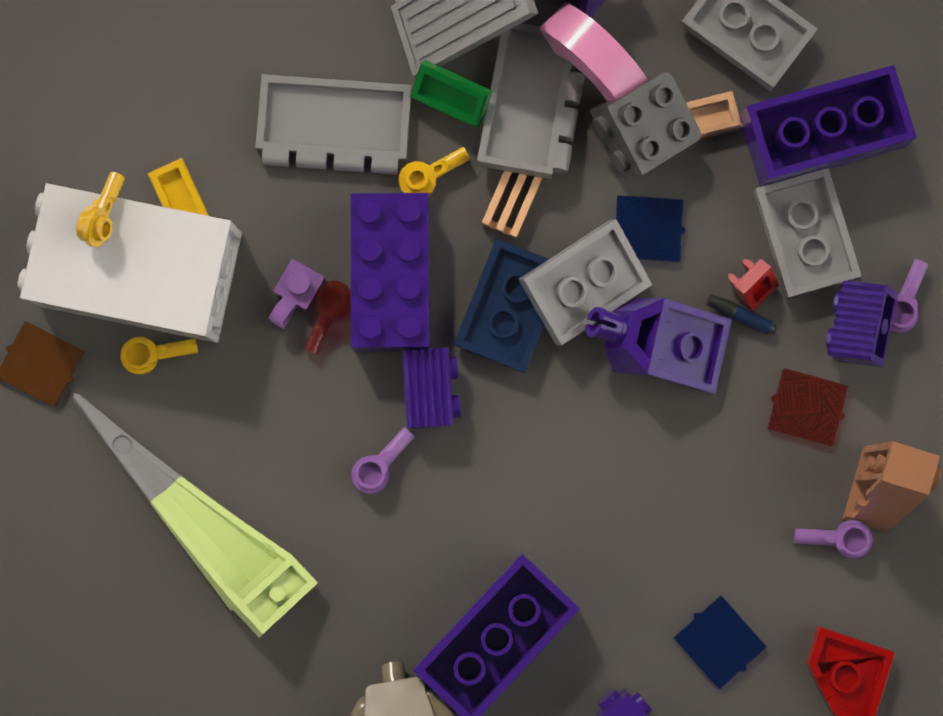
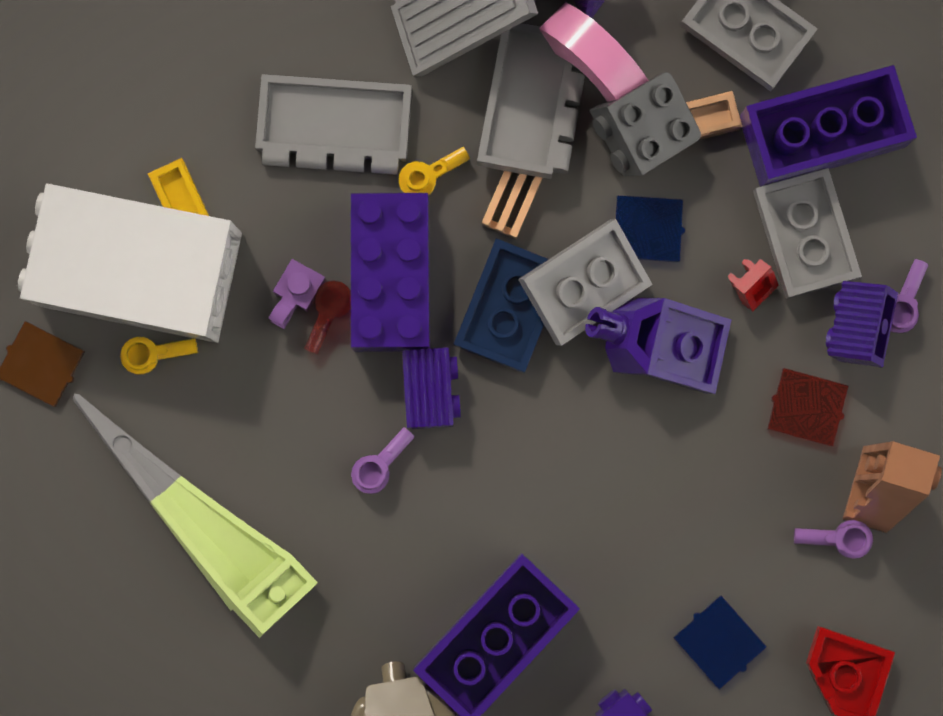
(94, 222): yellow plate -> none
(451, 94): green tile -> none
(733, 310): piece -> none

